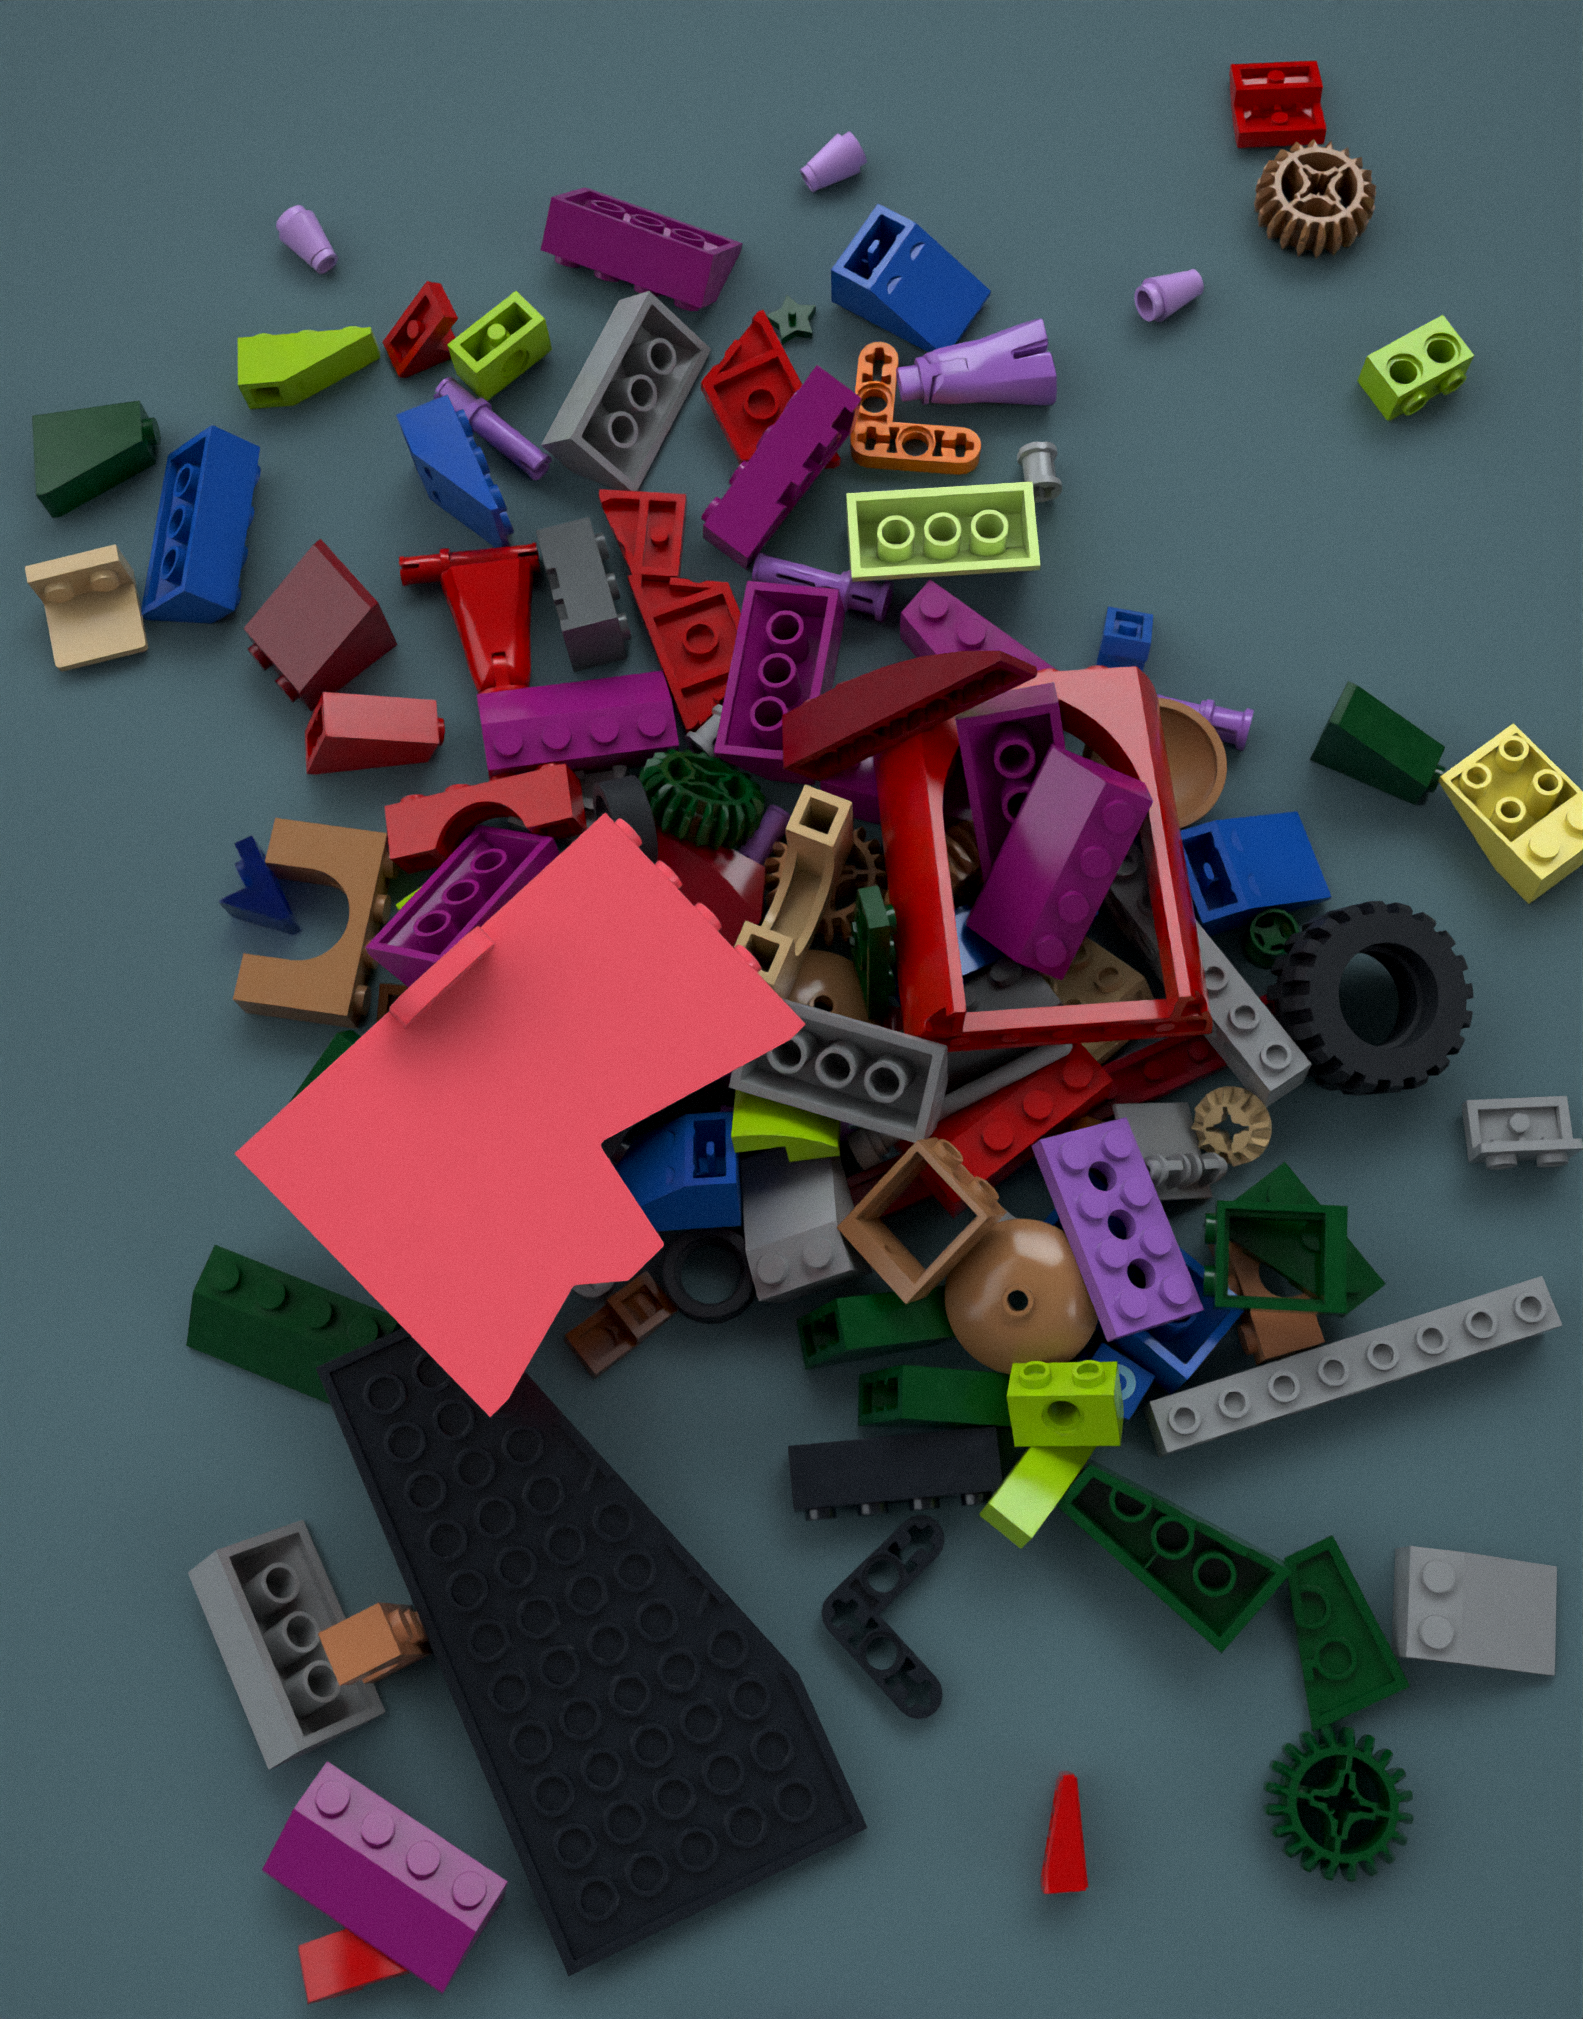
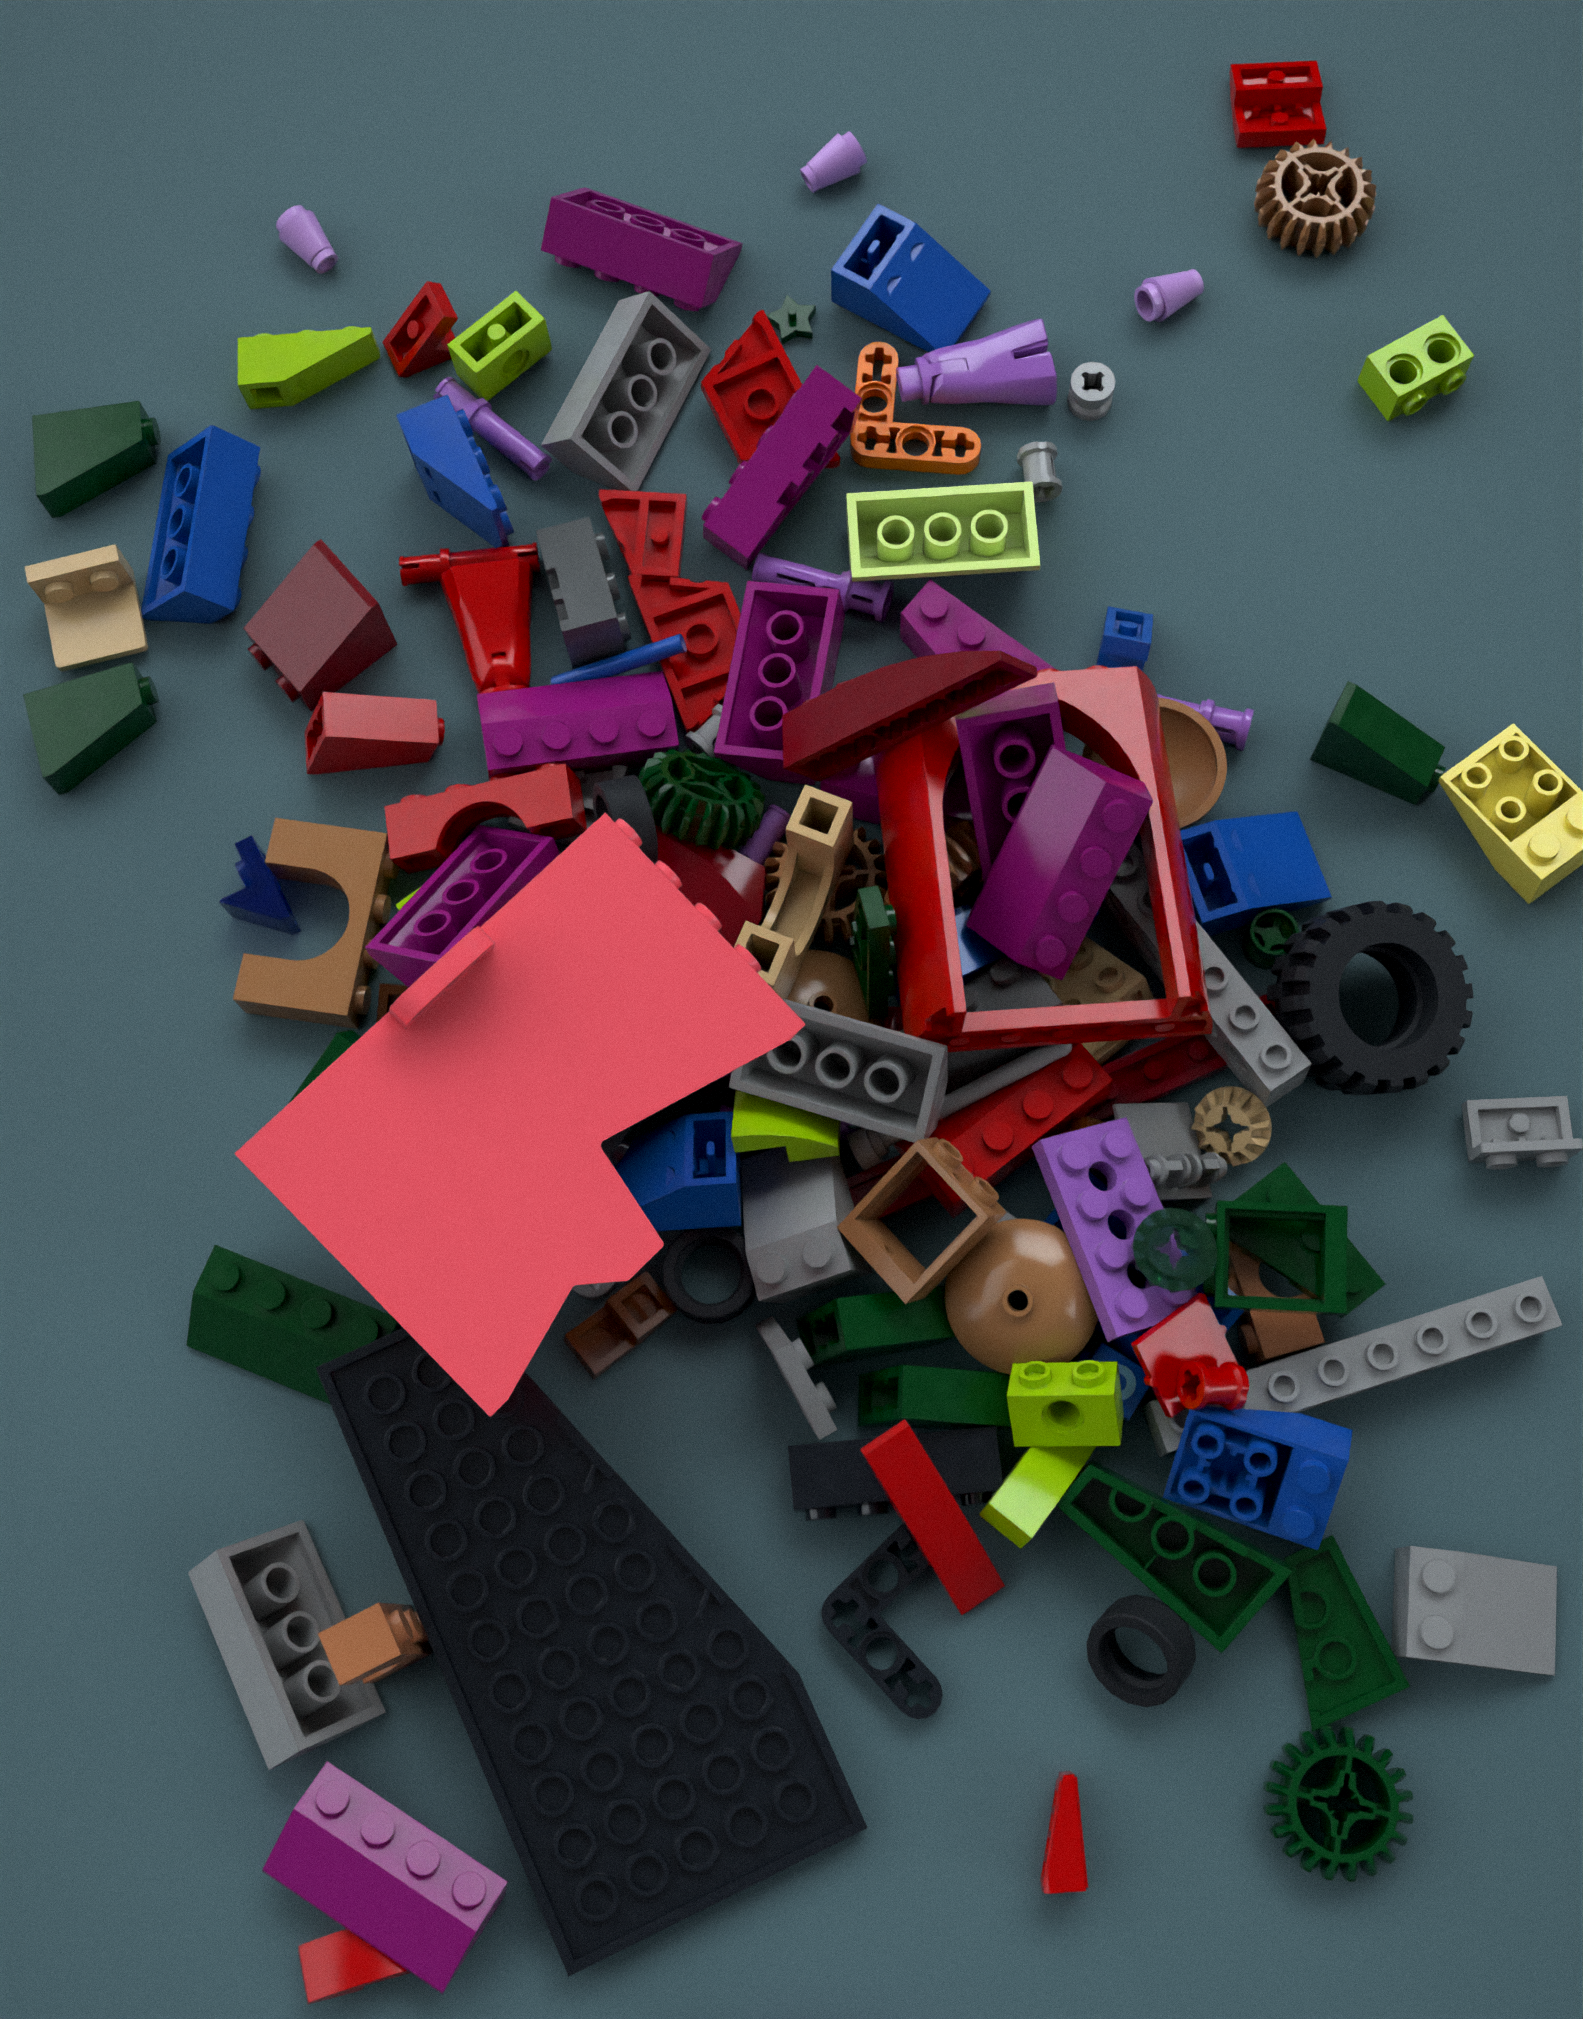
(88, 722): none -> dark green slope
(625, 661): none -> blue bar
(793, 1362): none -> light grey wing
(932, 1516): none -> red slope
(1091, 403): none -> light grey wheel
(1123, 1677): none -> black tyre
(1181, 1337): none -> piece
(1190, 1235): none -> clear green gear
(1212, 1385): none -> red bush
(1261, 1469): none -> blue slope

